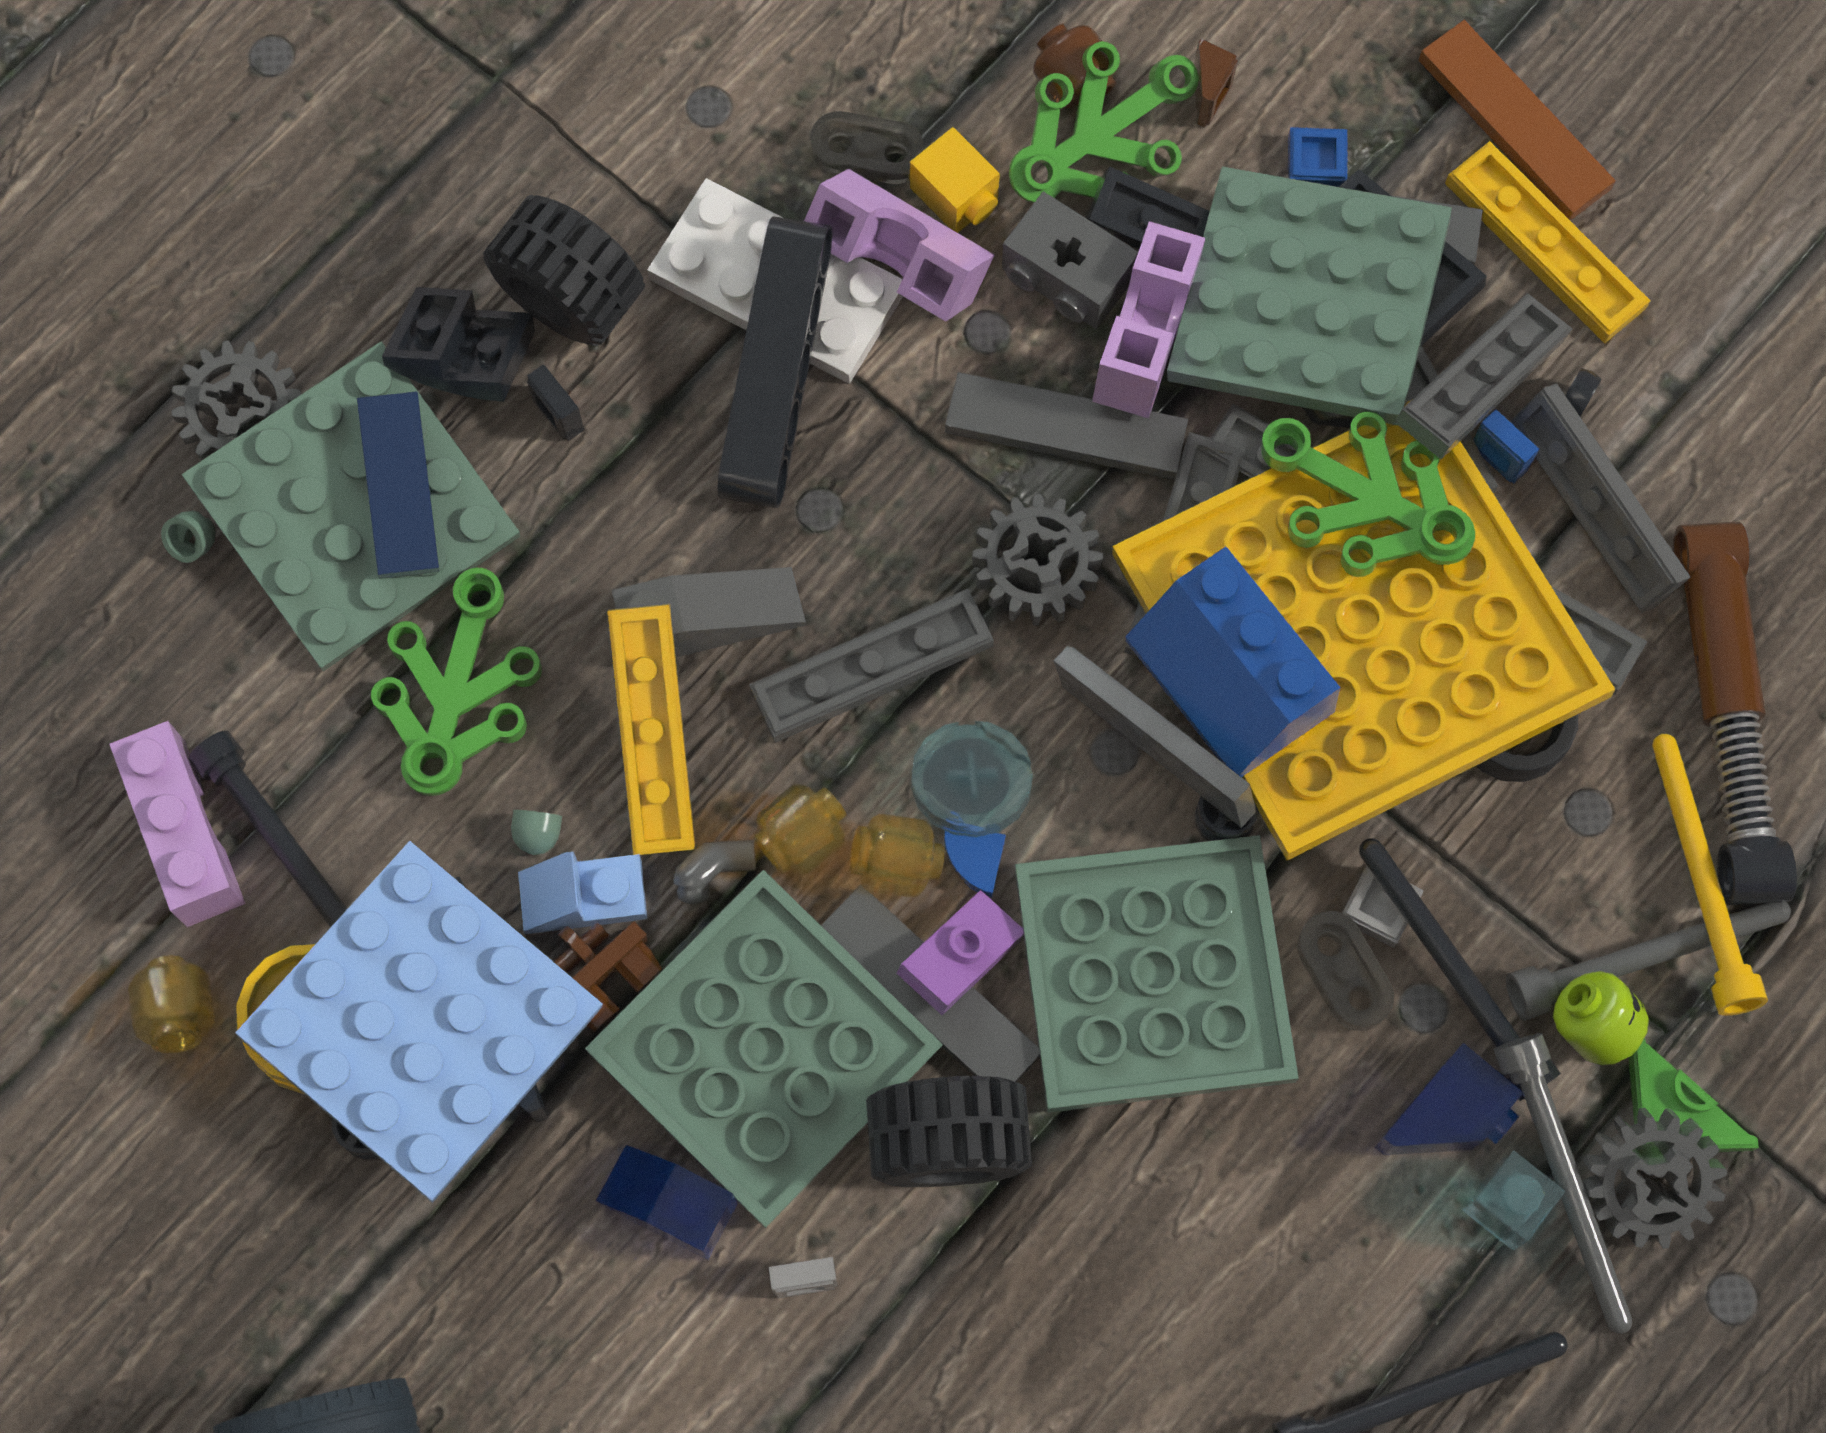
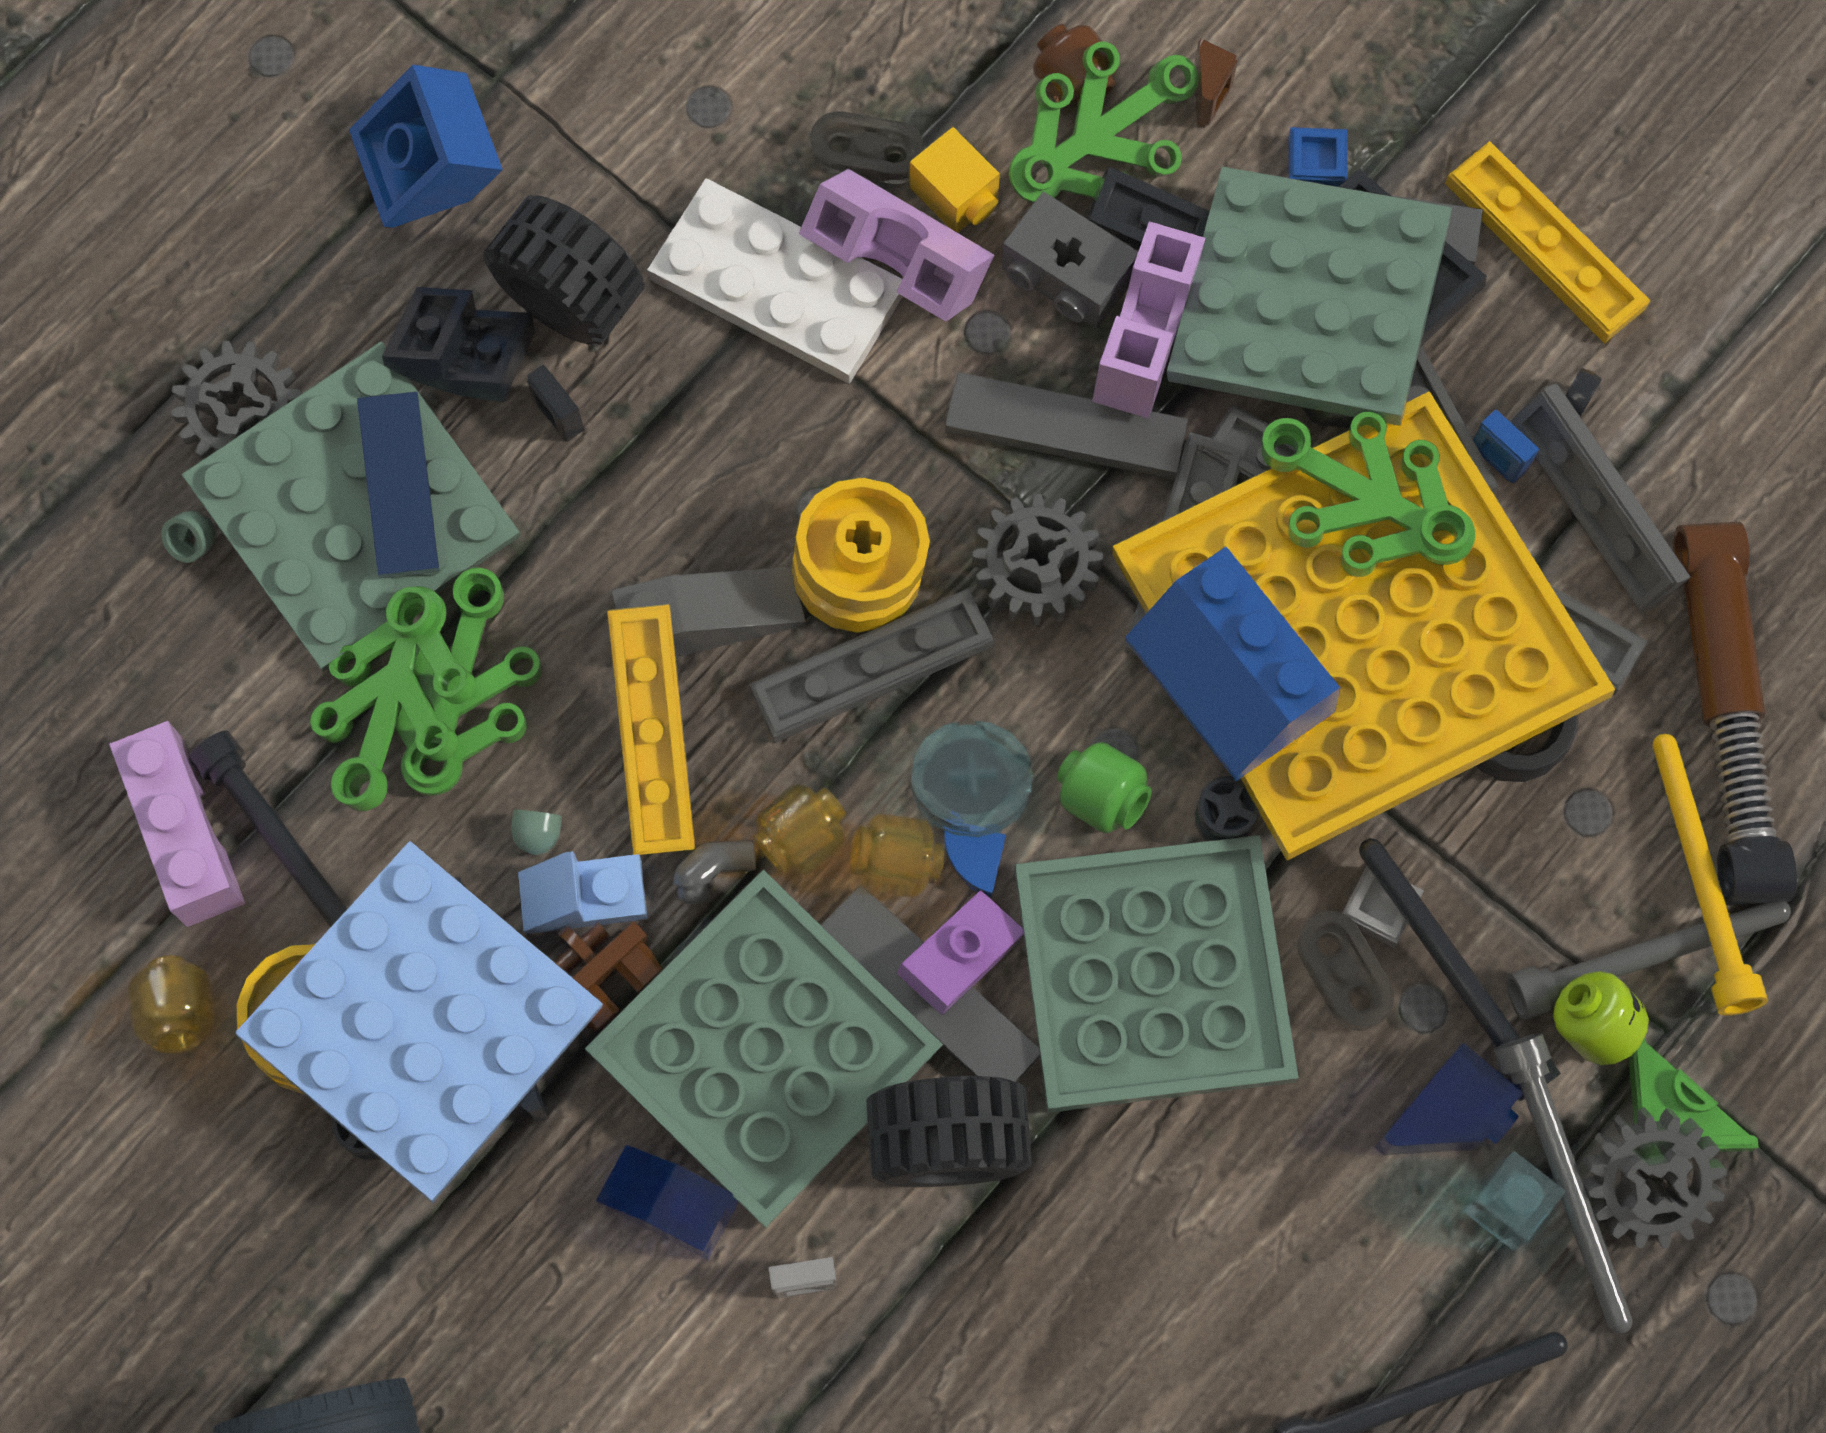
(390, 690): none -> bright green plant
(425, 145): none -> blue slope
(775, 362): black beam -> none
(859, 554): none -> yellow wheel
(1103, 787): none -> bright green head
(1155, 735): dark grey tile -> none
(1483, 376): dark grey tile -> none
(1516, 120): dark orange tile -> none

